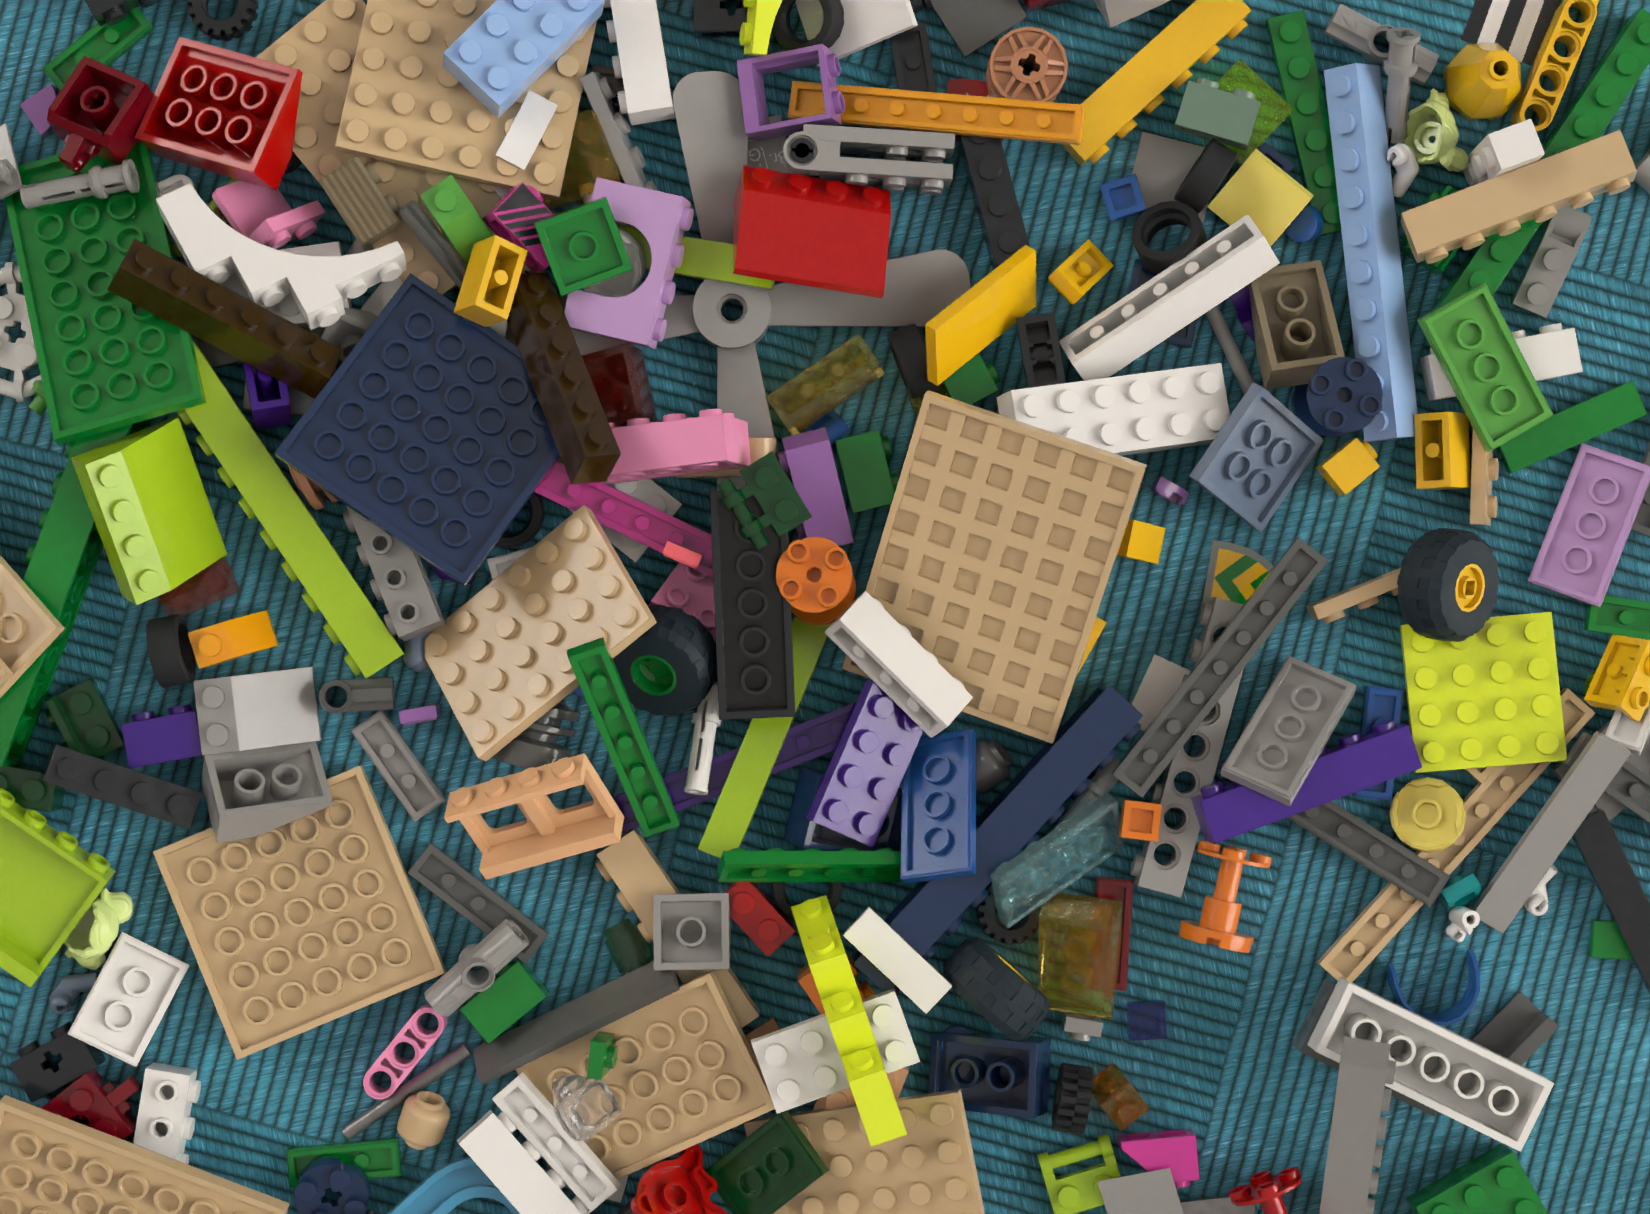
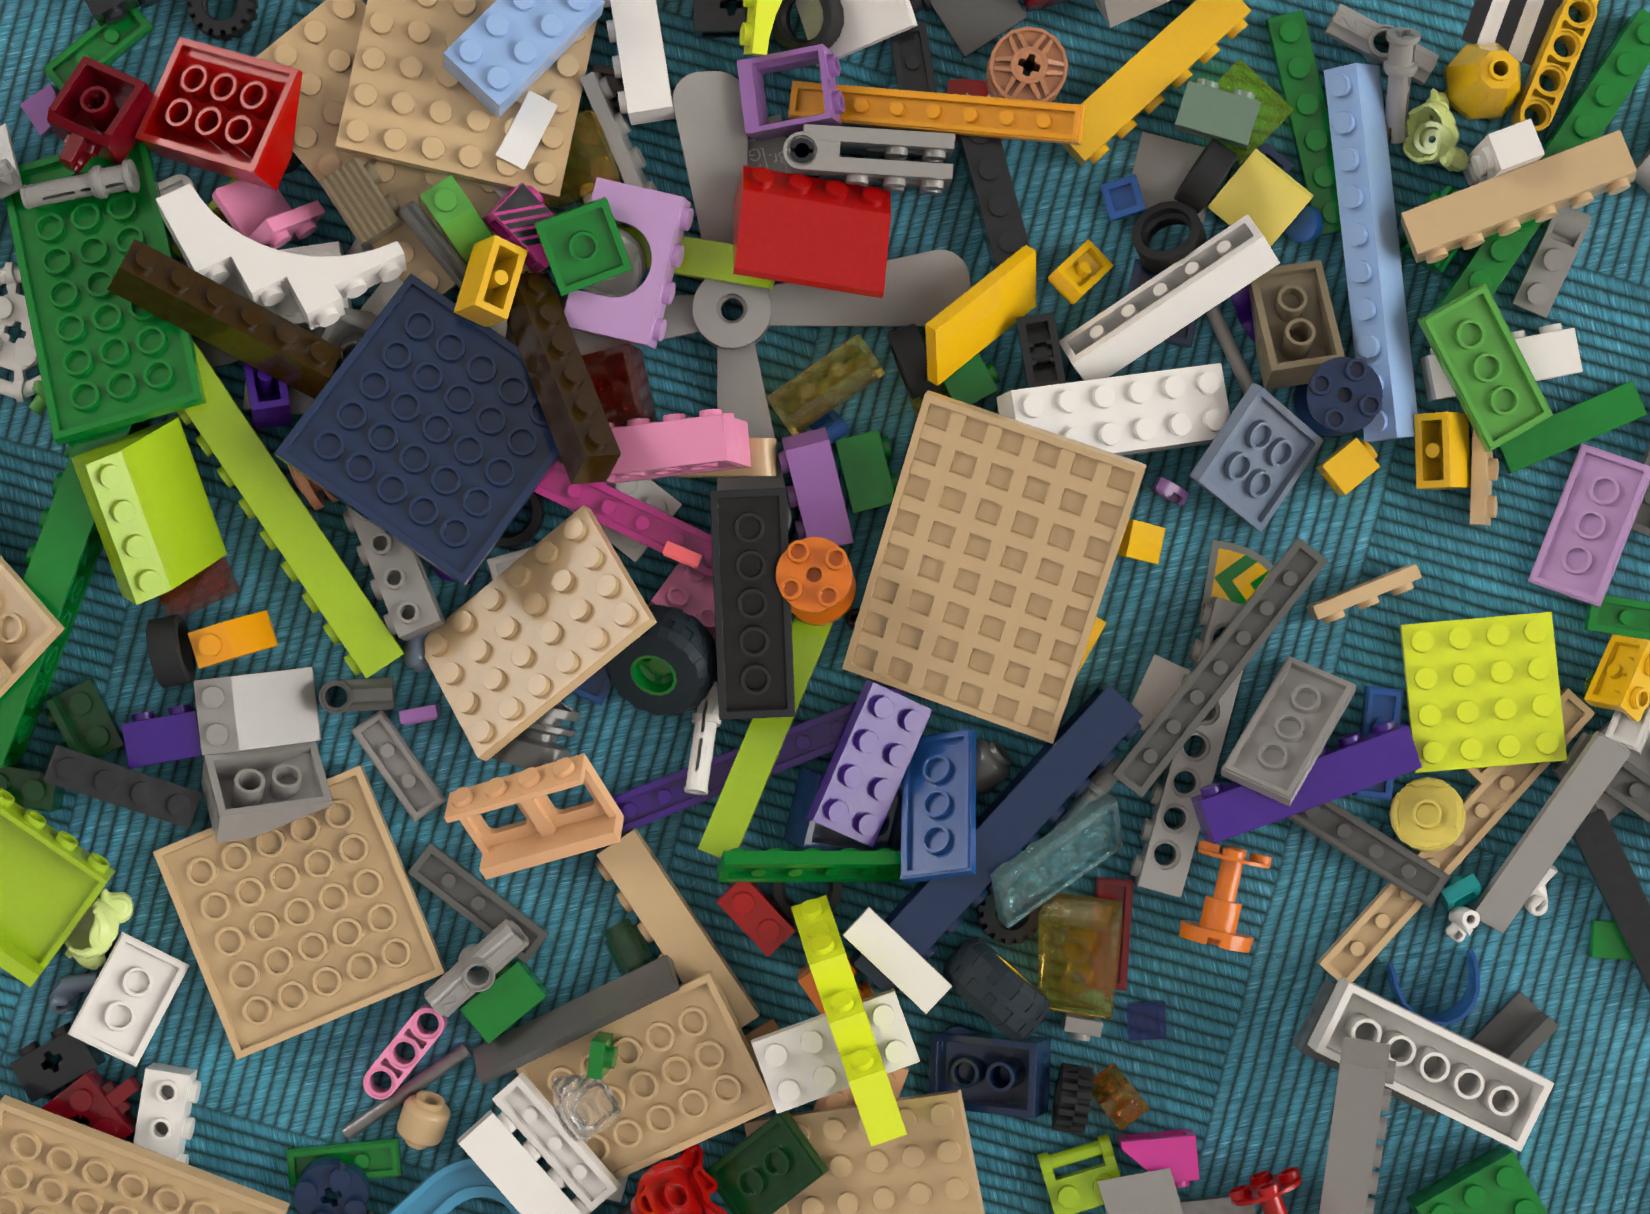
(623, 736): green plate -> none
(691, 931): light grey slope -> none
(774, 494): dark green plate -> none
(898, 664): white brick -> none
(1140, 820): orange tile -> none
(1405, 166): white arm -> none
(1448, 584): black wheel -> none

